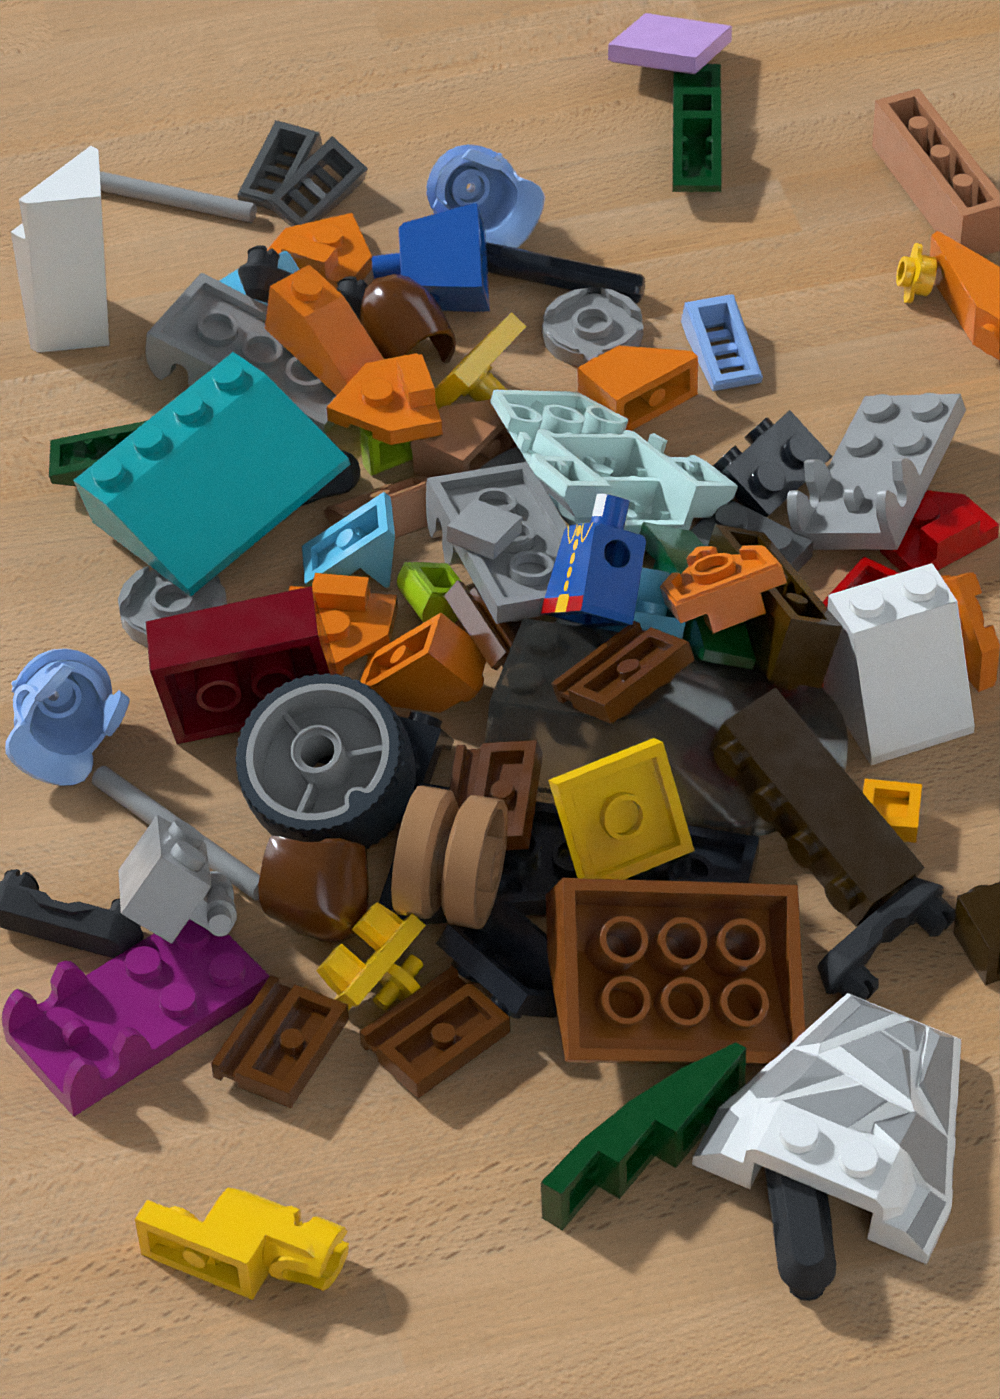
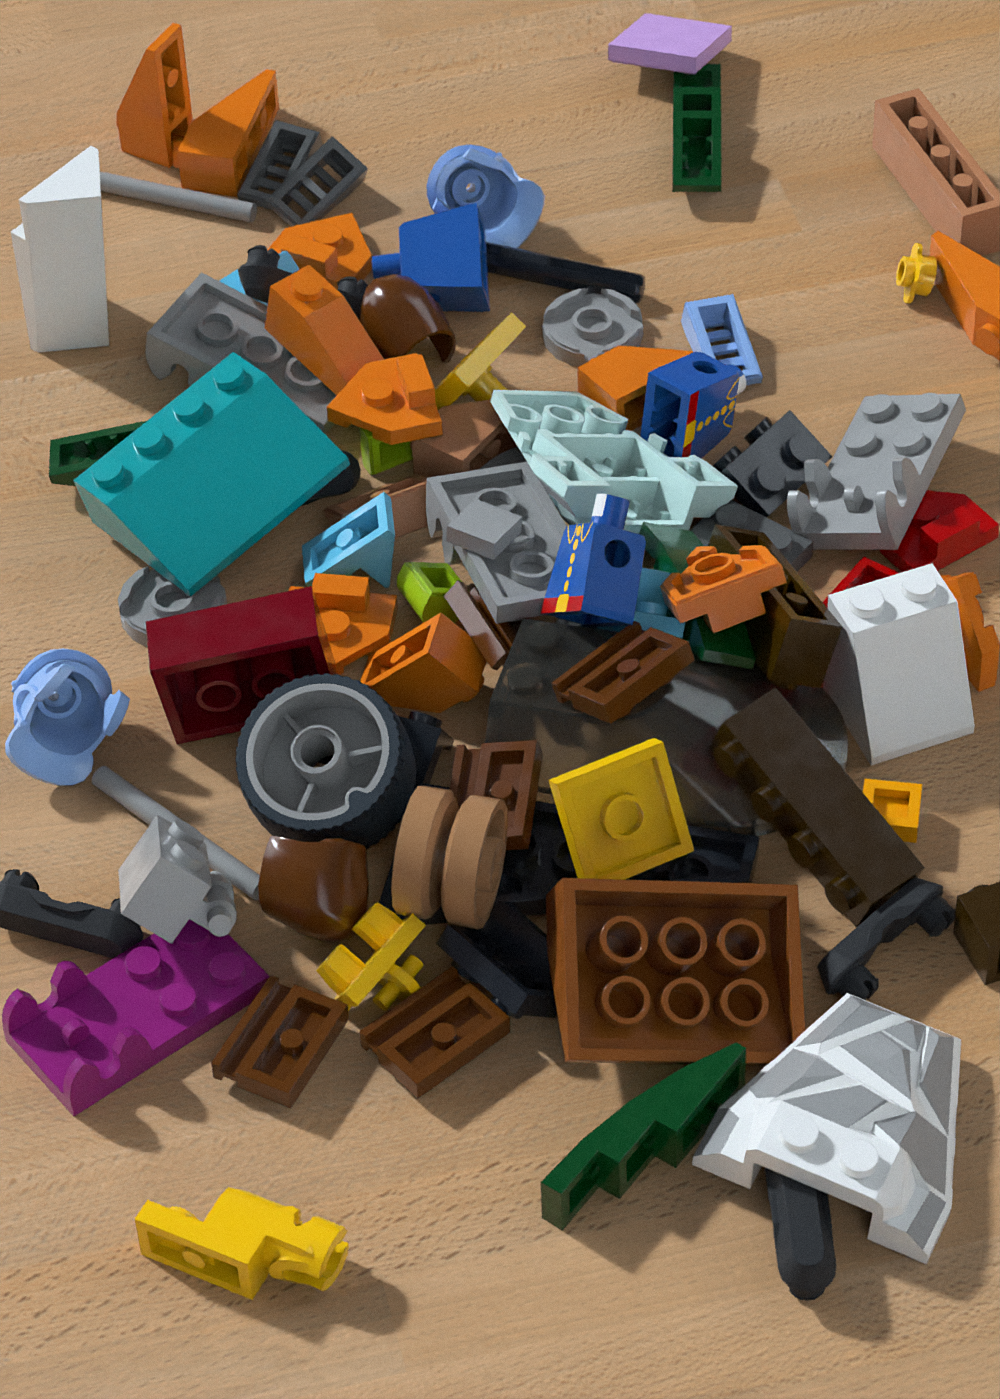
(157, 101): none -> orange slope
(227, 138): none -> orange slope
(691, 403): none -> blue torso

